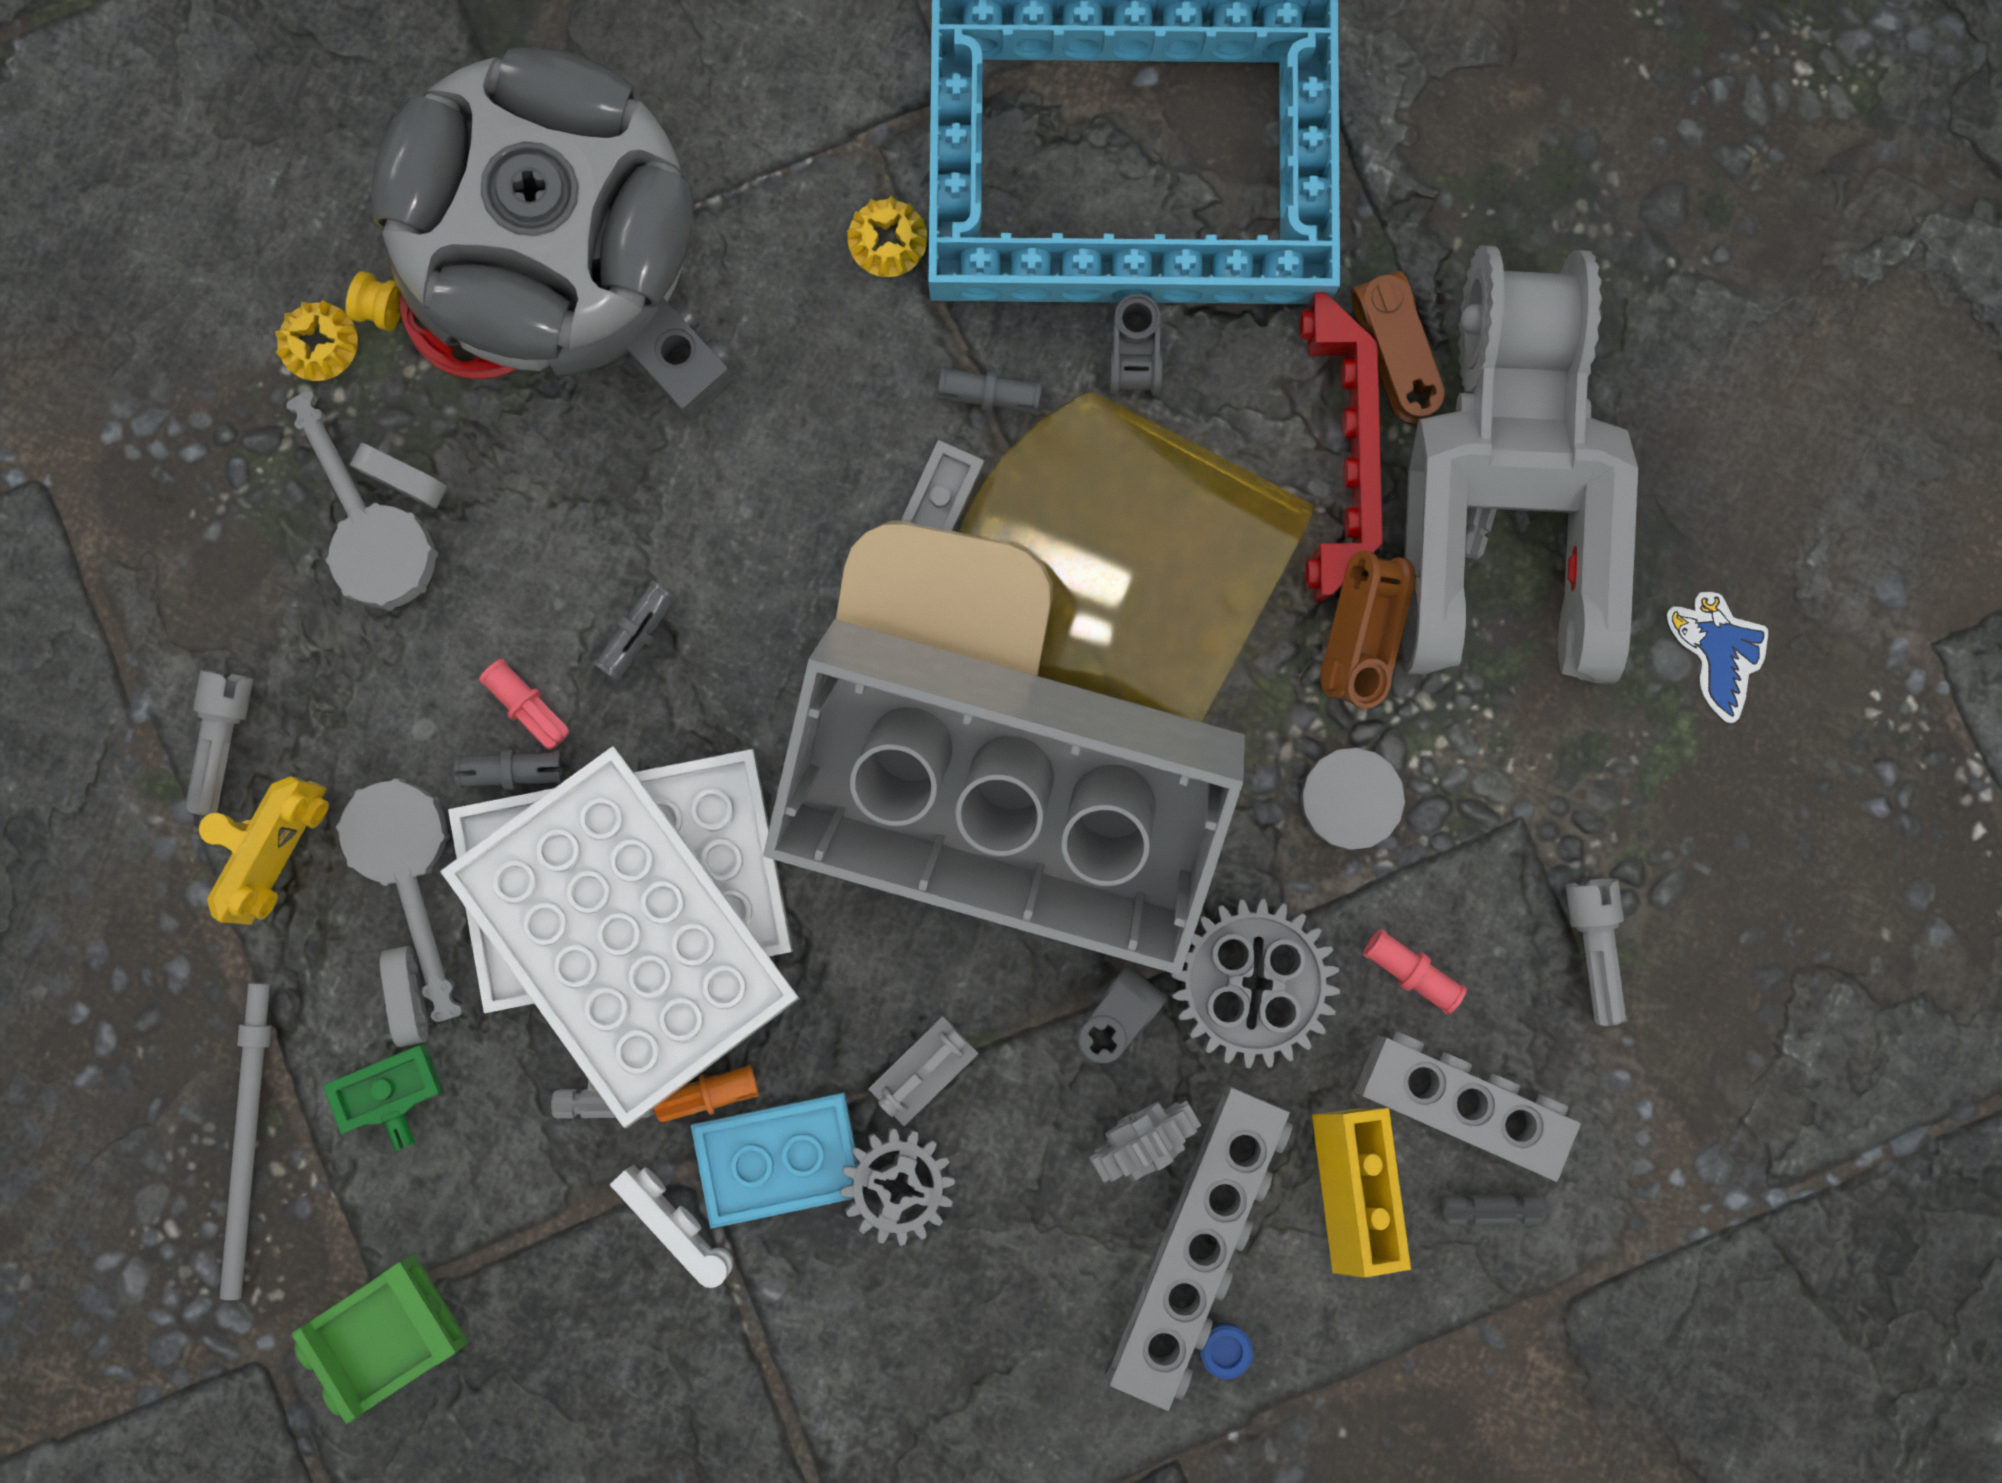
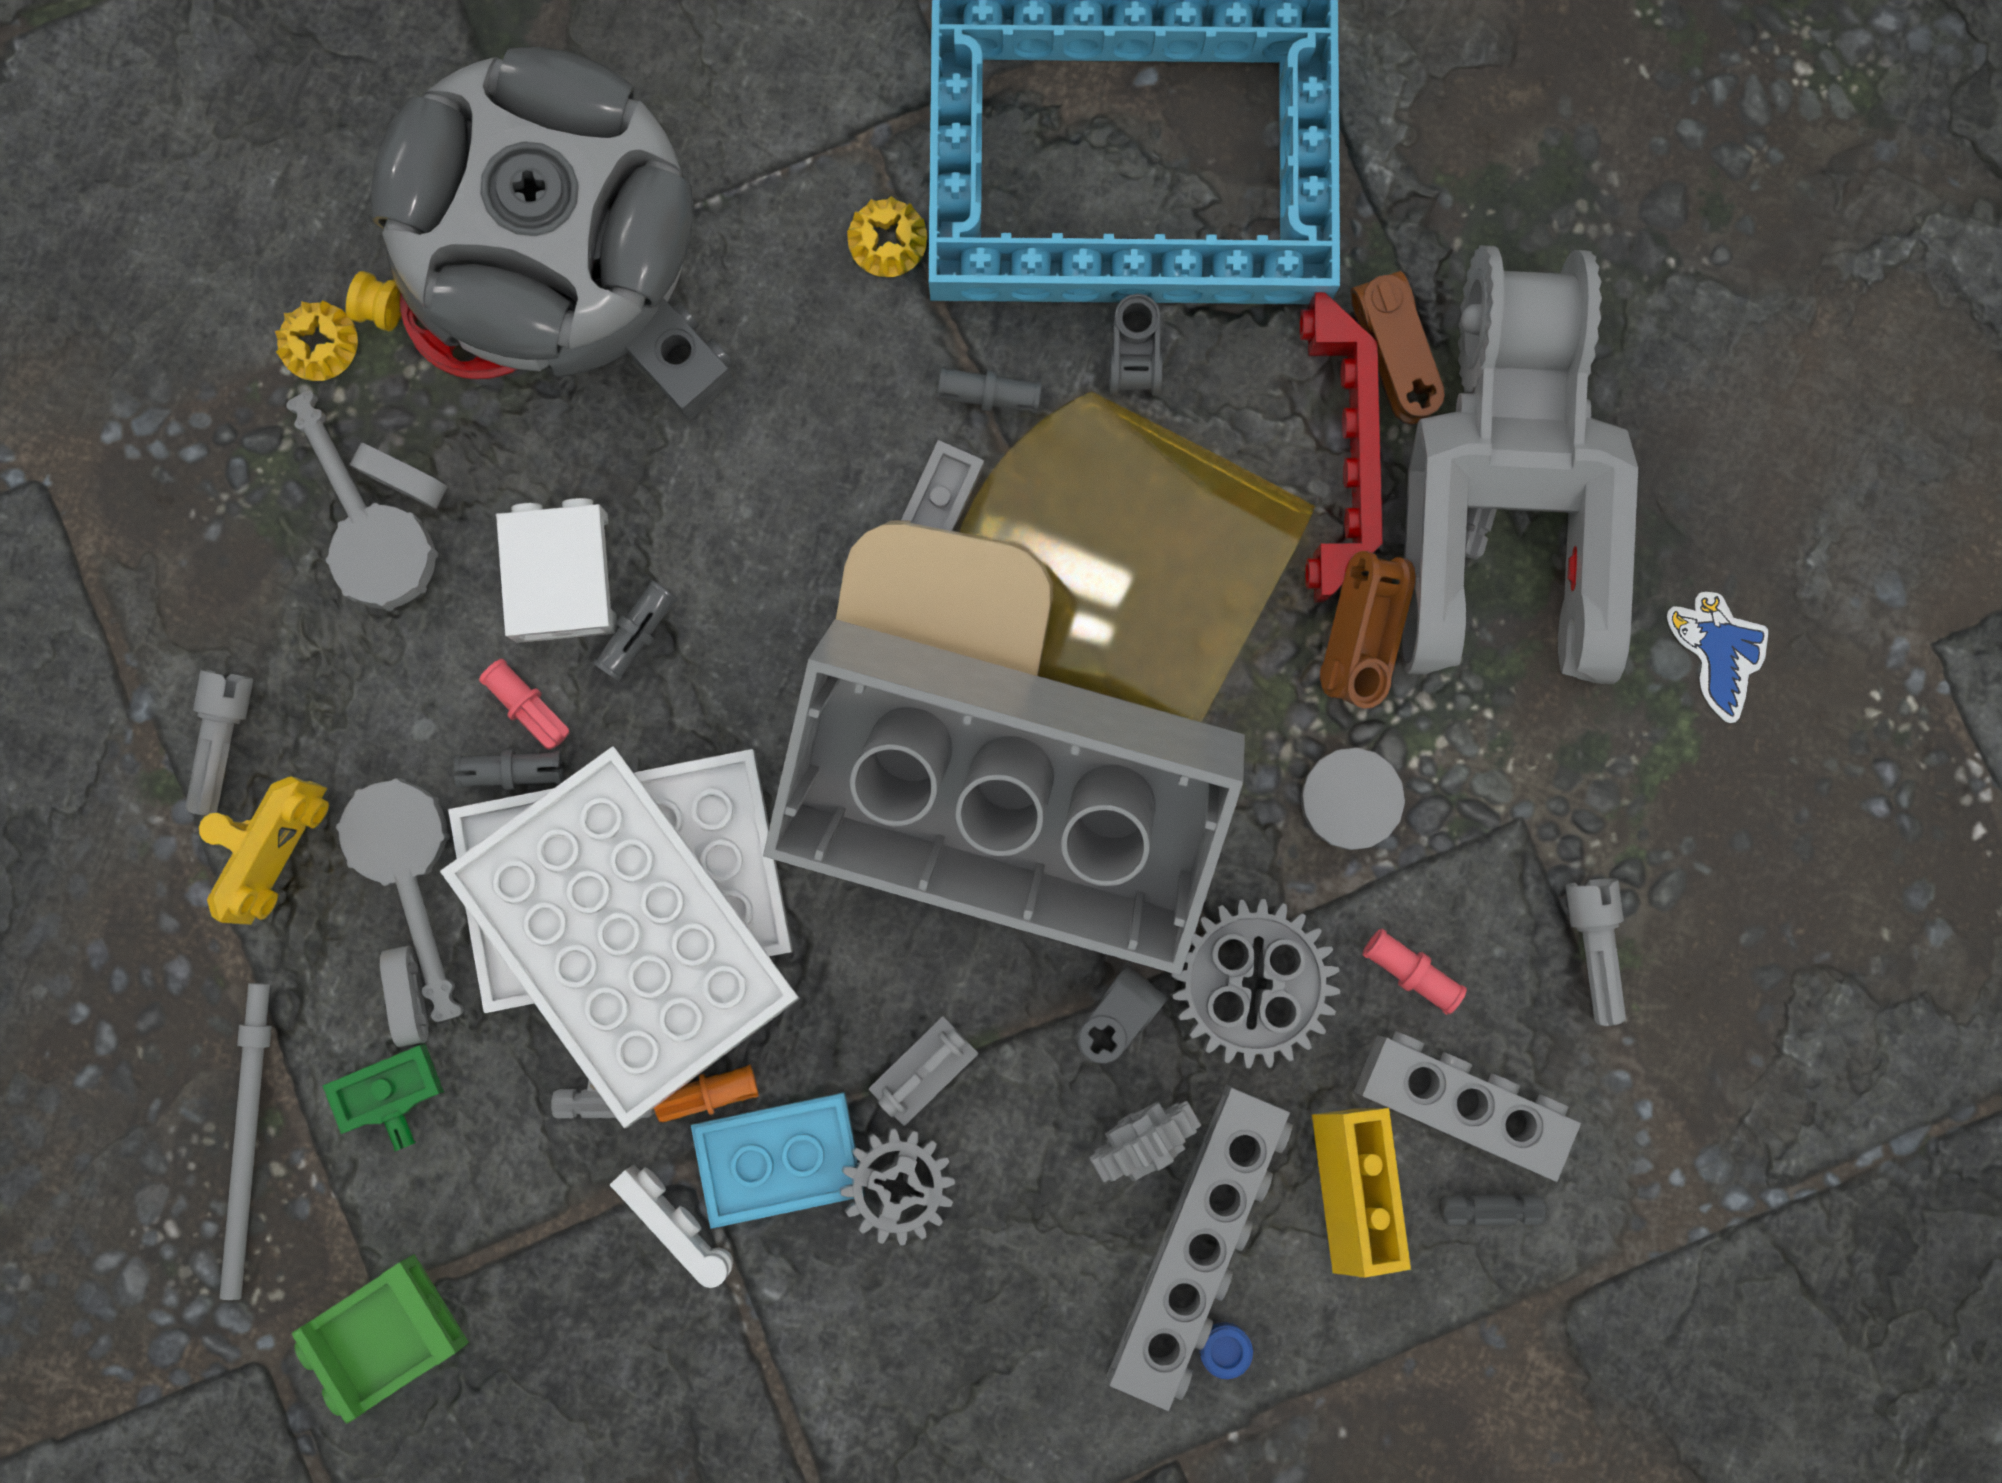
(555, 571): none -> white panel

